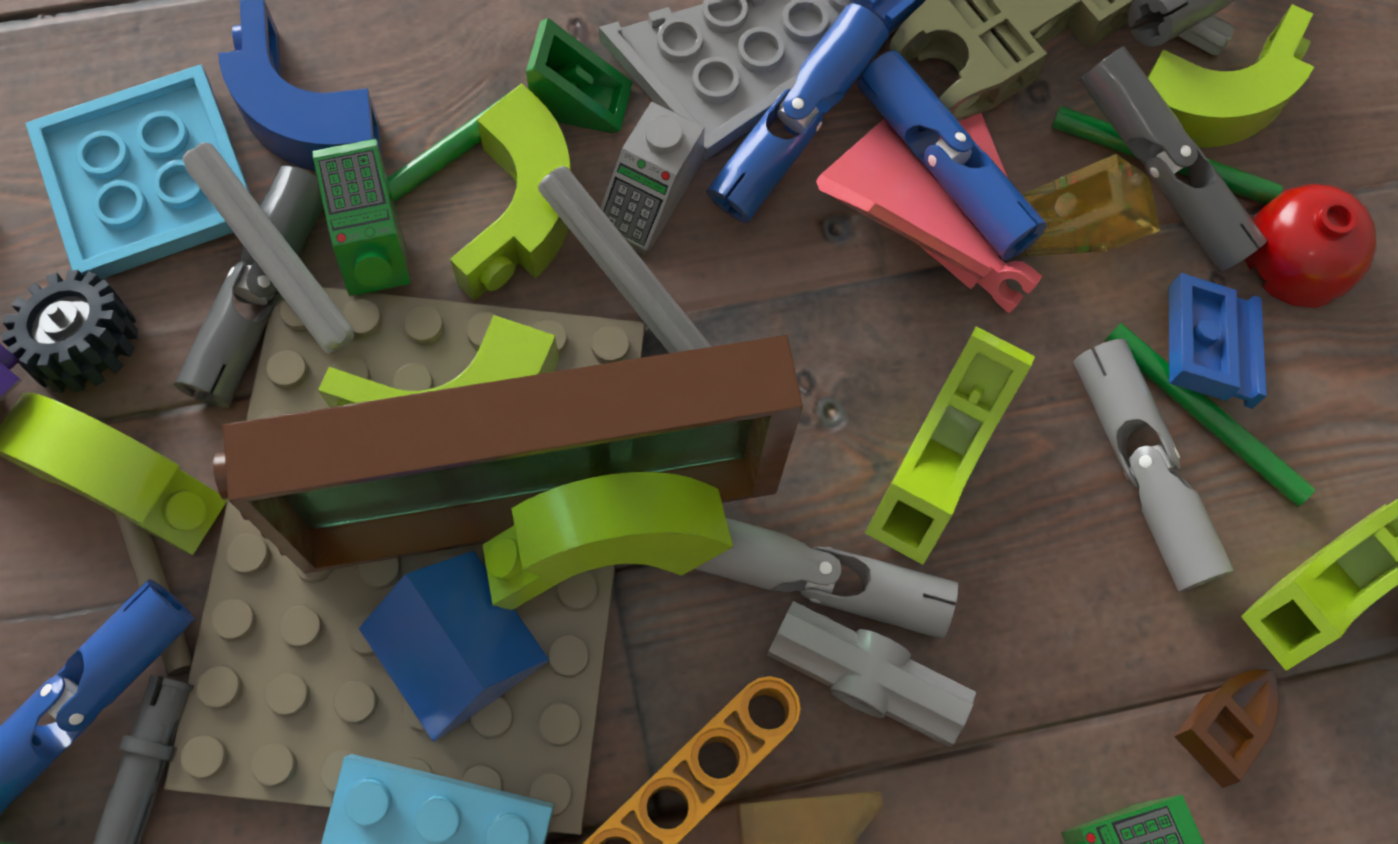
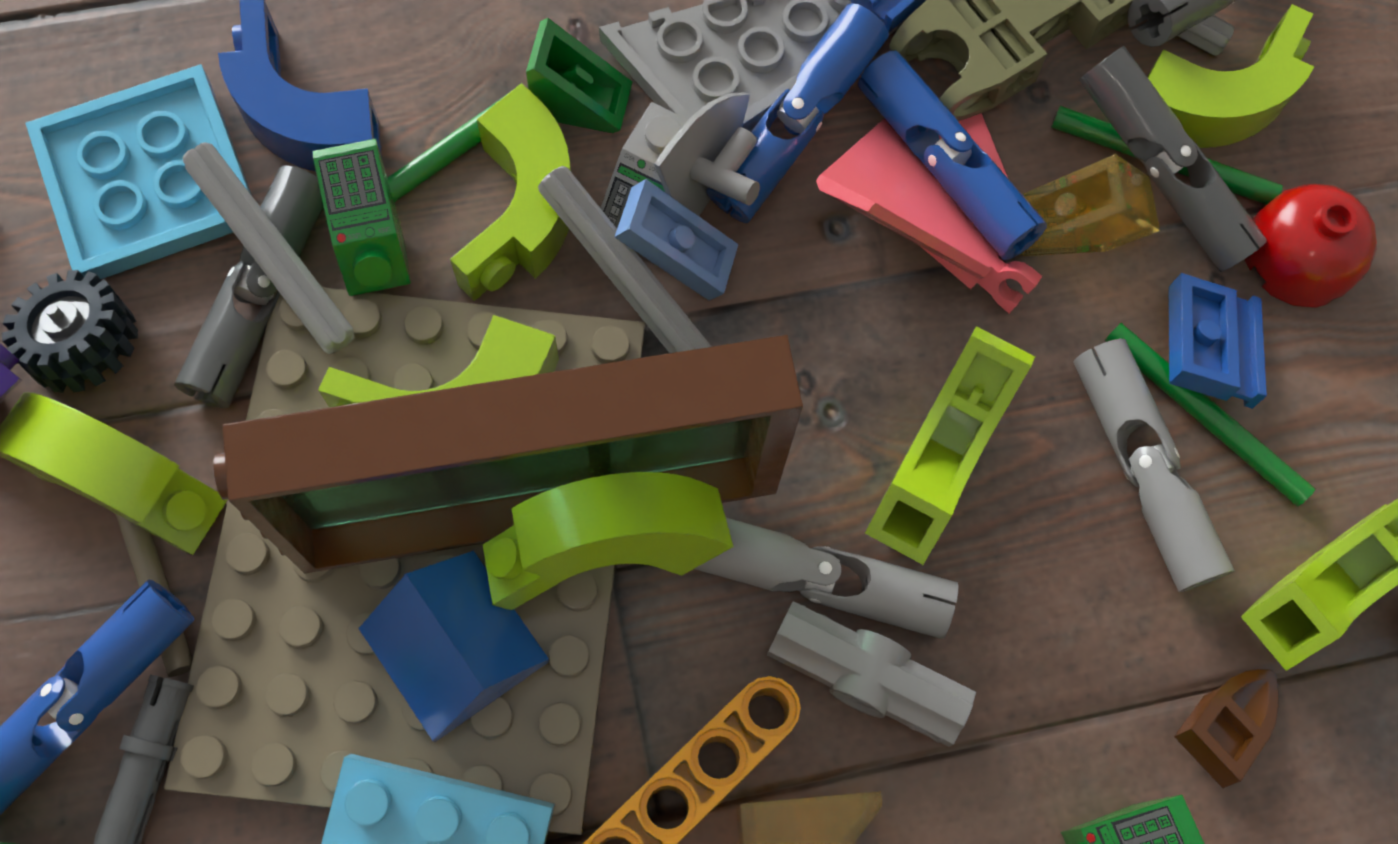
(676, 240): none -> medium blue plate
(709, 154): none -> light grey shield

